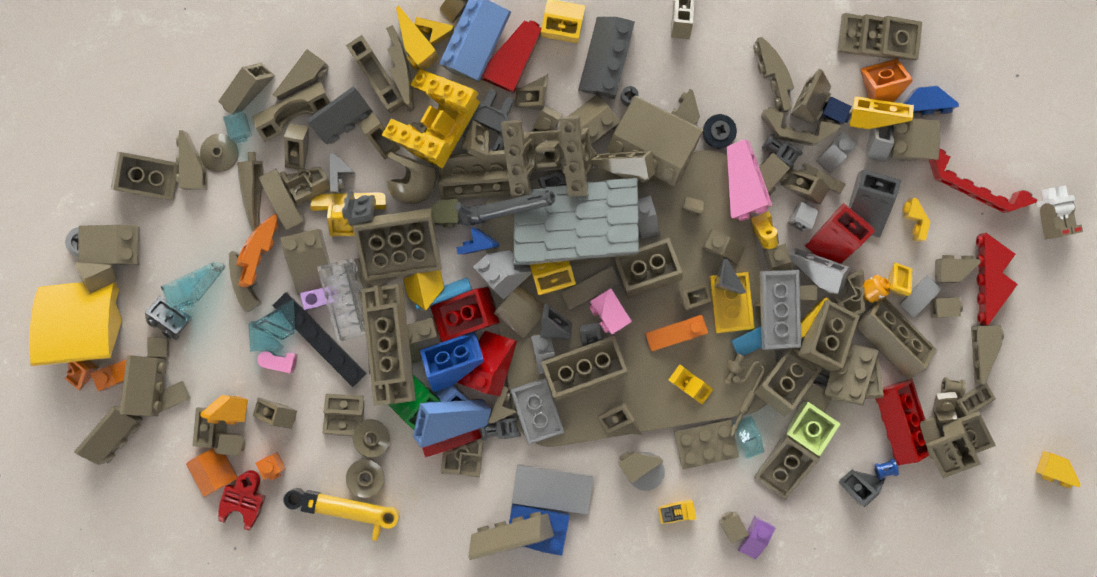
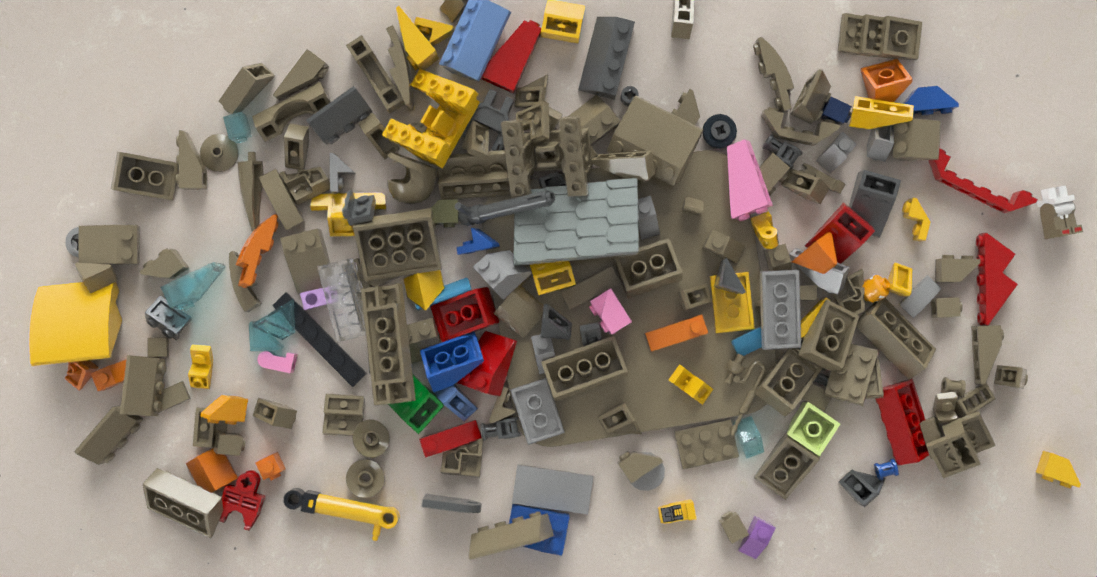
(167, 265): none -> dark tan slope
(183, 502): none -> dark tan slope
(201, 367): none -> yellow slope
(449, 419): medium blue slope -> none
(451, 504): none -> dark grey tile
(537, 120): none -> dark tan tile
(803, 216): light grey slope -> none
(819, 255): none -> orange slope
(1011, 376): none -> dark tan slope

